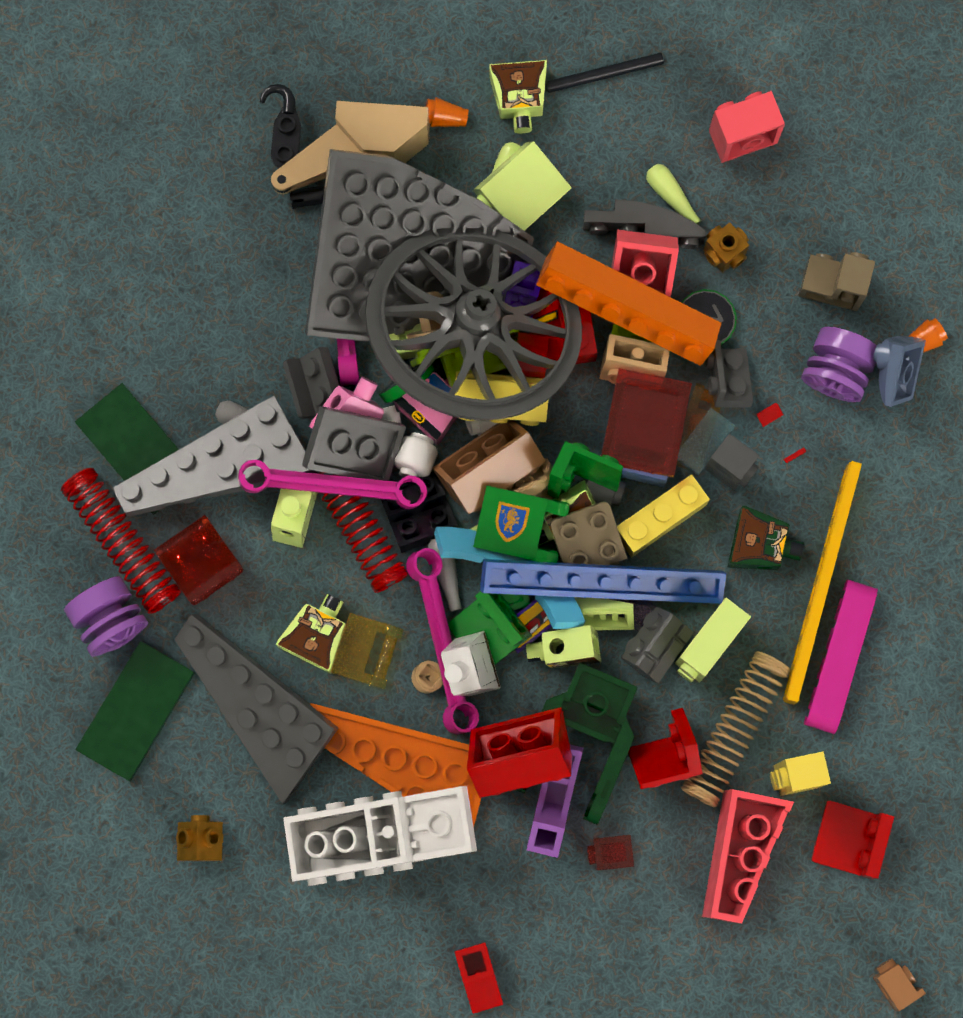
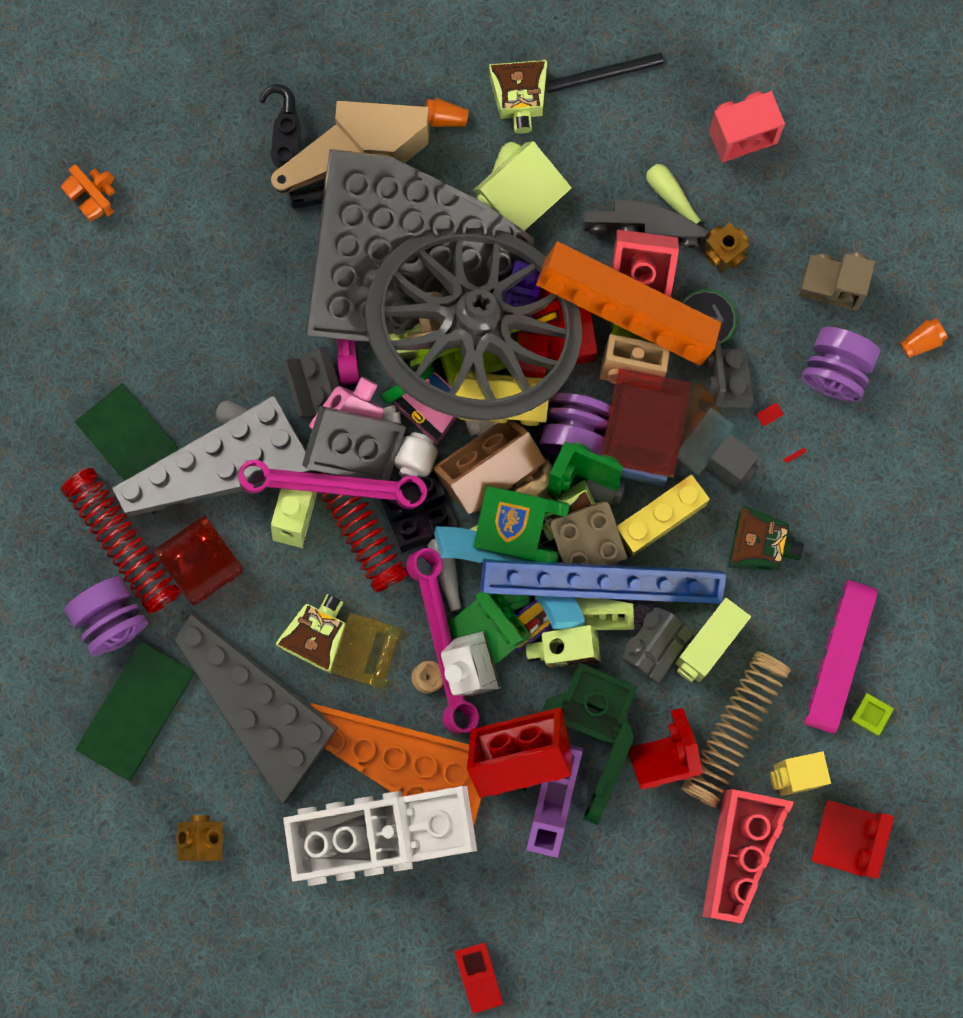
(79, 183): none -> orange hips
(577, 421): none -> medium lavender wheel
(611, 852): clear red bracket -> none
(821, 583): yellow tile -> none
(872, 714): none -> lime tile
(897, 984): medium nougat brick -> none
(899, 368): sand blue slope -> none

